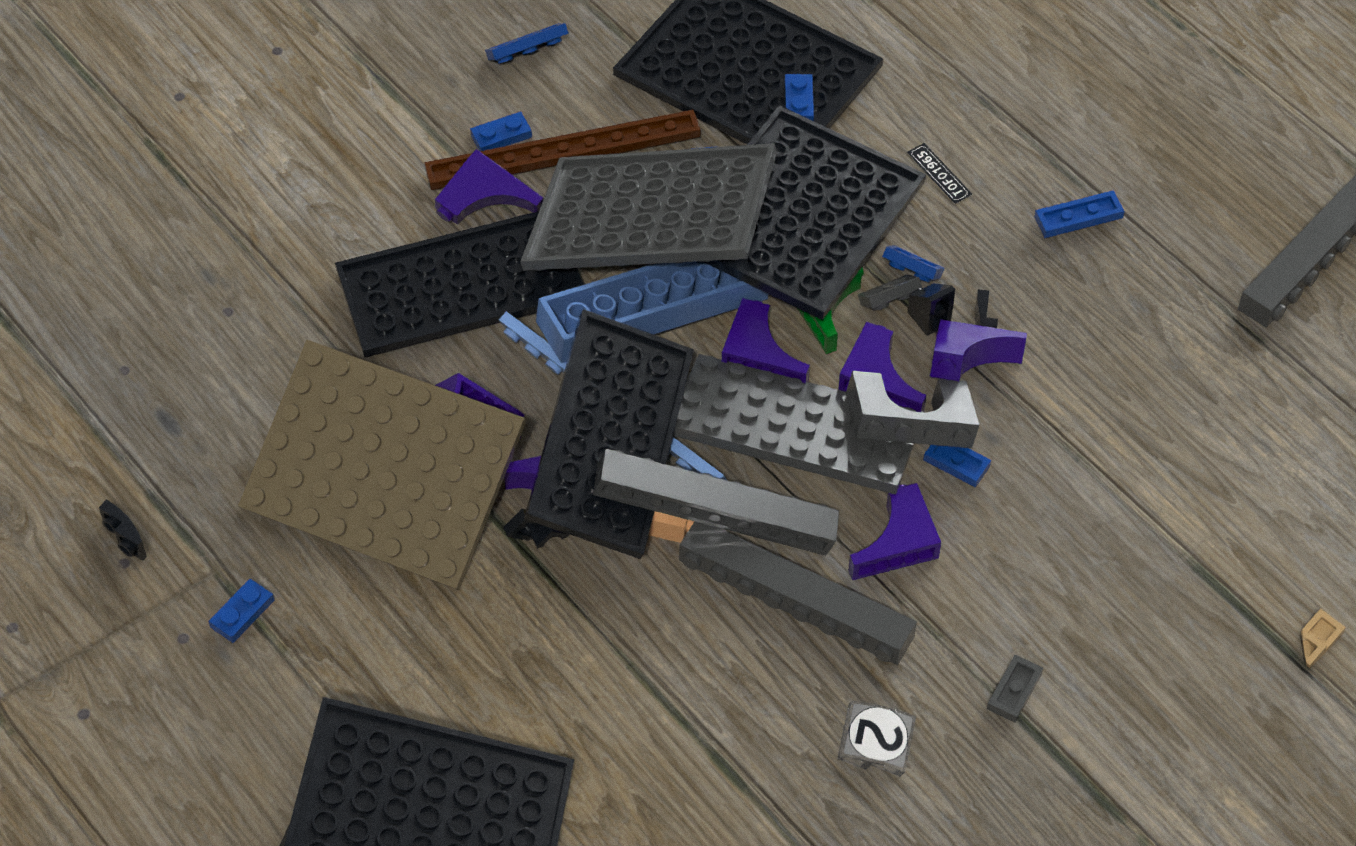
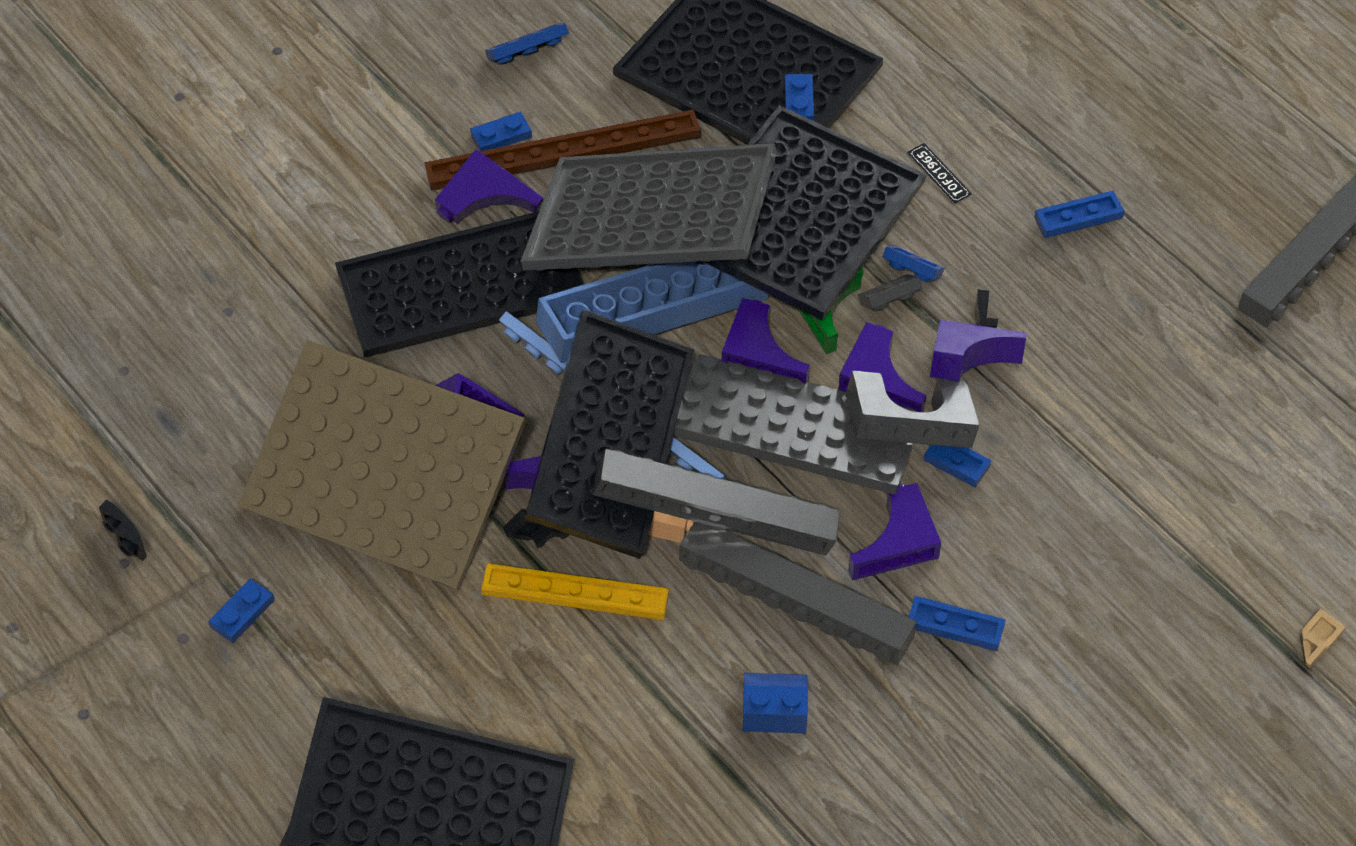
(575, 591): none -> yellow tile
(775, 703): none -> blue slope
(876, 737): slope -> none
(930, 305): black slope -> none
(957, 623): none -> blue plate
(1015, 688): dark grey plate -> none

